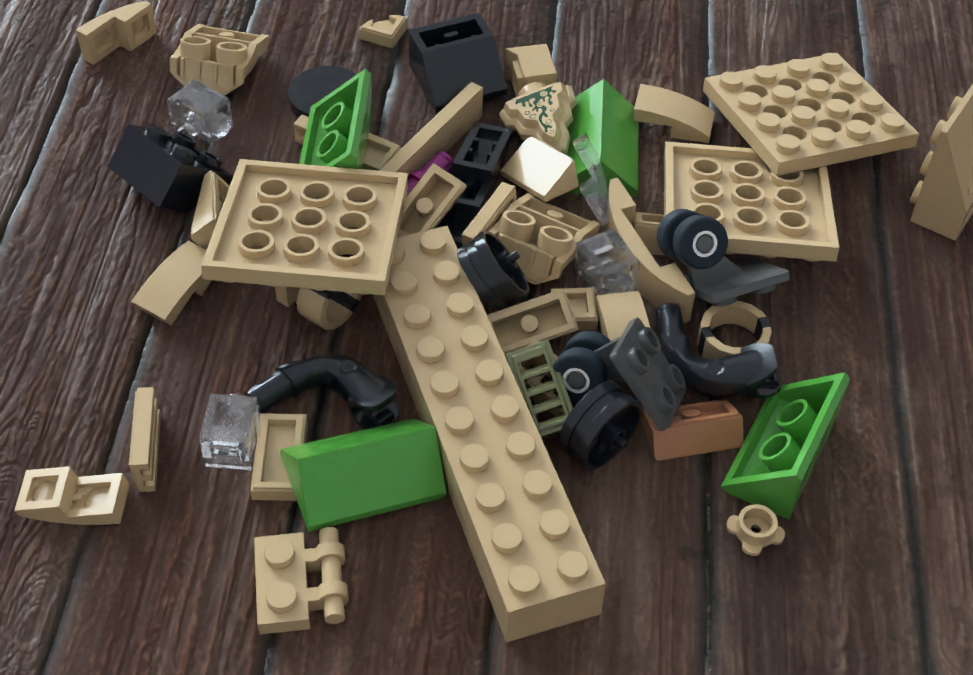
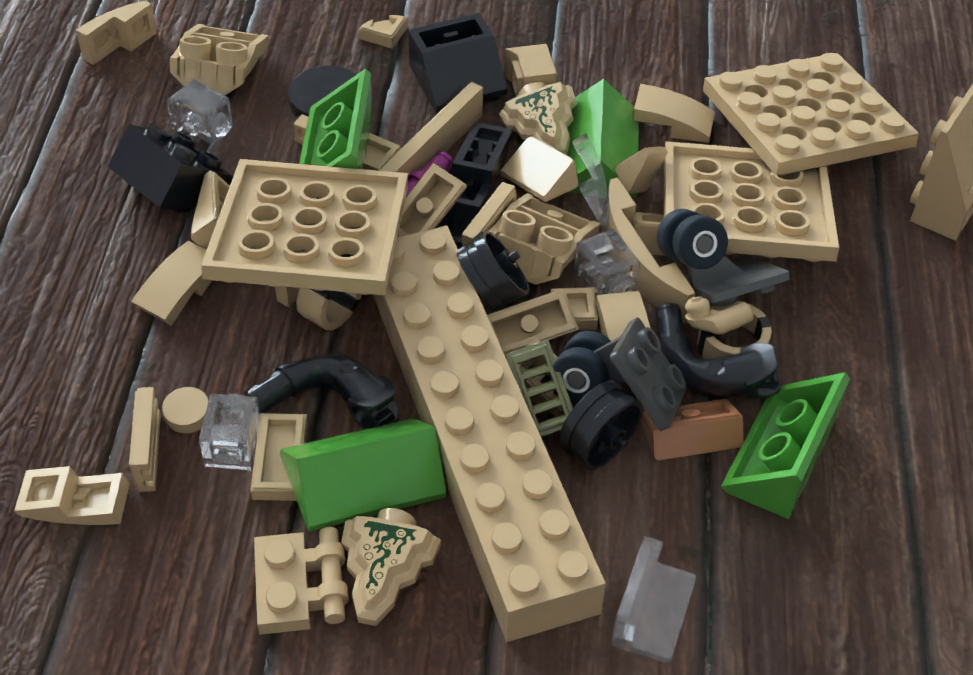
(185, 409): none -> tan tile
(384, 558): none -> tan rock
(640, 169): none -> tan slope
(653, 605): none -> clear panel
(714, 321): none -> tan arm
(760, 518): tan plate -> none

